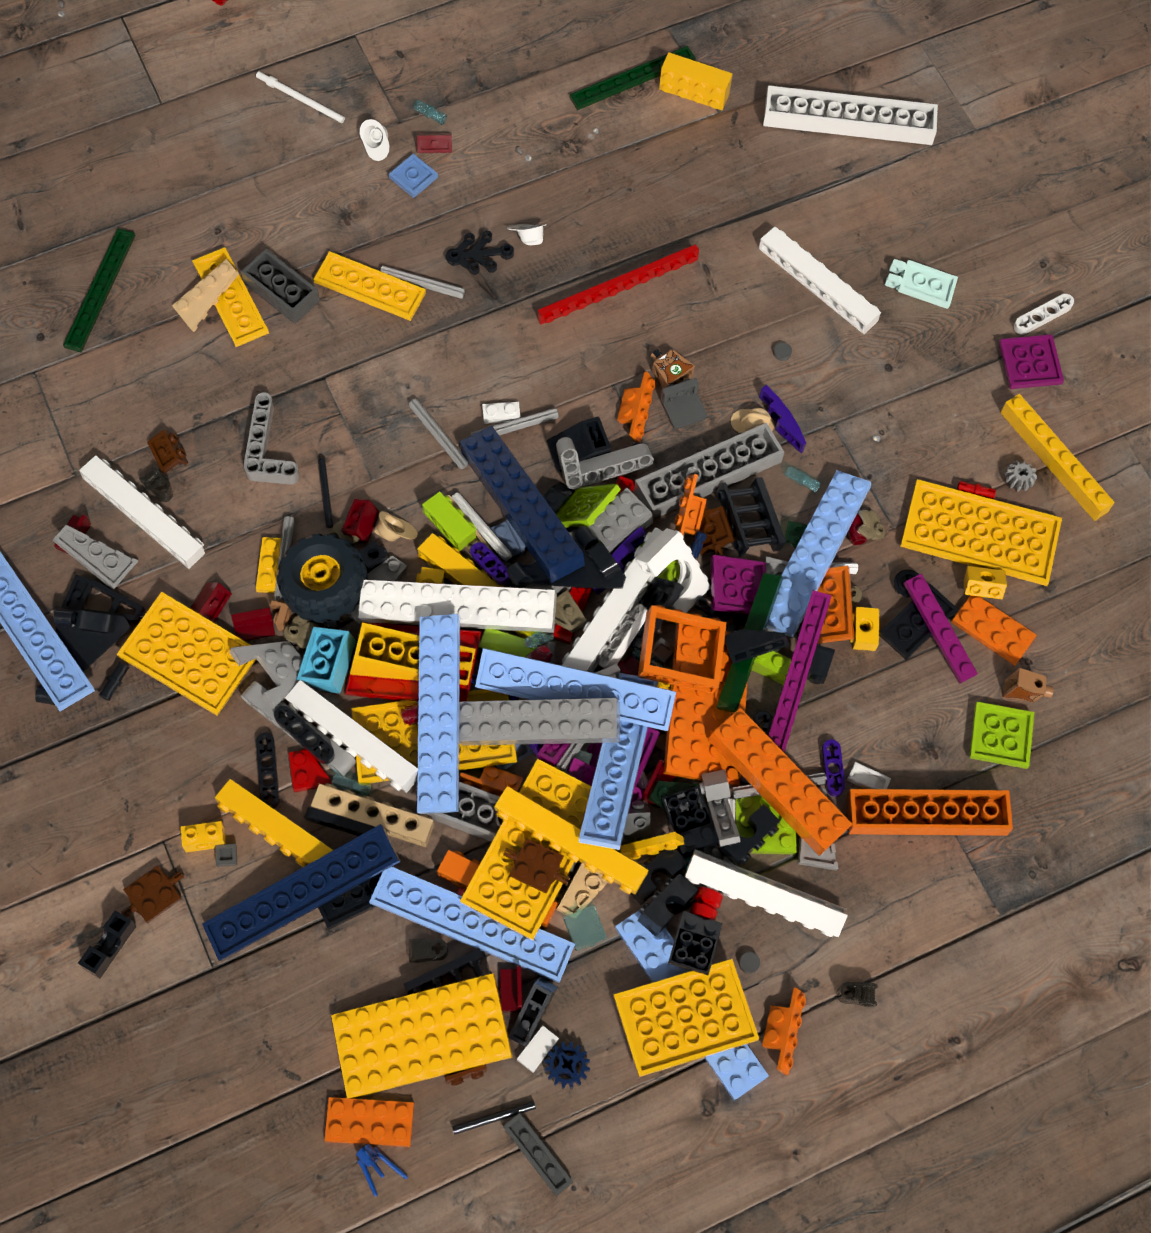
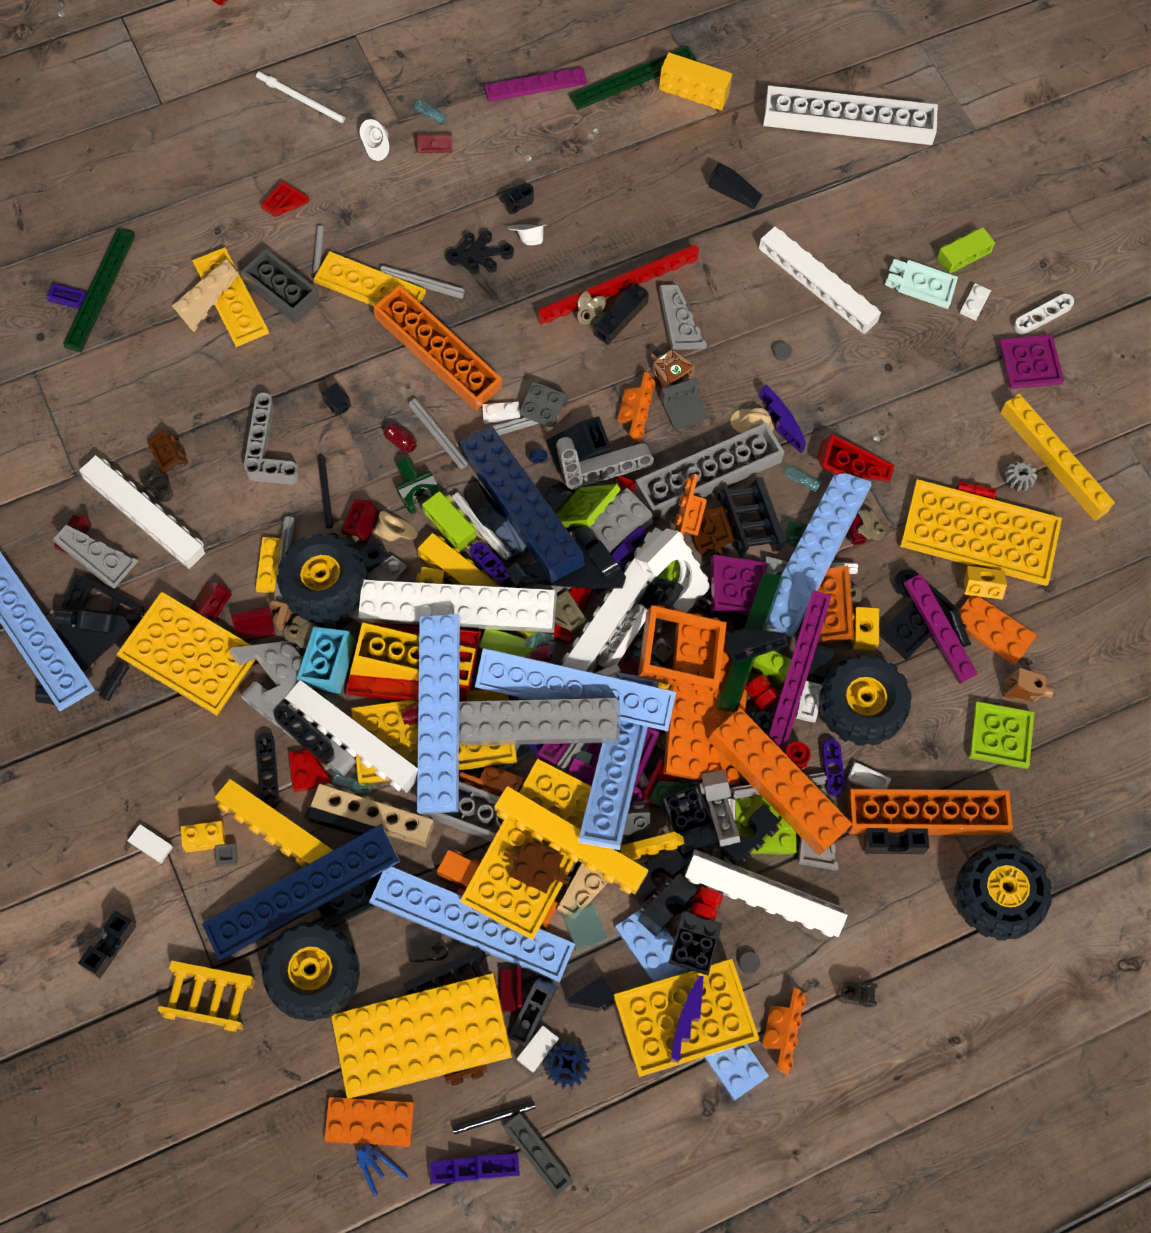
(64, 298): none -> dark purple tile
(150, 844): none -> white tile
(152, 894): reddish brown plate -> none
(201, 975): none -> yellow fence
(283, 200): none -> red wing
(307, 949): none -> black wheel
(318, 249): none -> light grey bar
(336, 399): none -> black brick
(400, 438): none -> dark red head
(413, 175): medium blue plate -> none
(414, 484): none -> dark green connector
(437, 348): none -> orange brick
(474, 1169): none -> dark purple slope
(484, 507): none -> black slope
(517, 199): none -> black piece
(535, 84): none -> magenta plate
(538, 456): none -> dark blue tile
(543, 404): none -> dark grey bracket
(592, 306): none -> dark tan plate
(593, 997): none -> black slope
(621, 314): none -> black brick
(679, 321): none -> light grey wing
(690, 1013): none -> dark purple slope
(697, 545): dark blue axle -> none
(734, 186): none -> black slope
(761, 690): none -> red wheel
(799, 754): none -> red wheel
(809, 702): none -> white plate
(847, 458): none -> red wedge
(864, 700): none -> black wheel
(907, 842): none -> black arch
(959, 627): none -> black pin
(965, 250): none -> lime brick
(975, 302): none -> white plate
(1003, 892): none -> black wheel

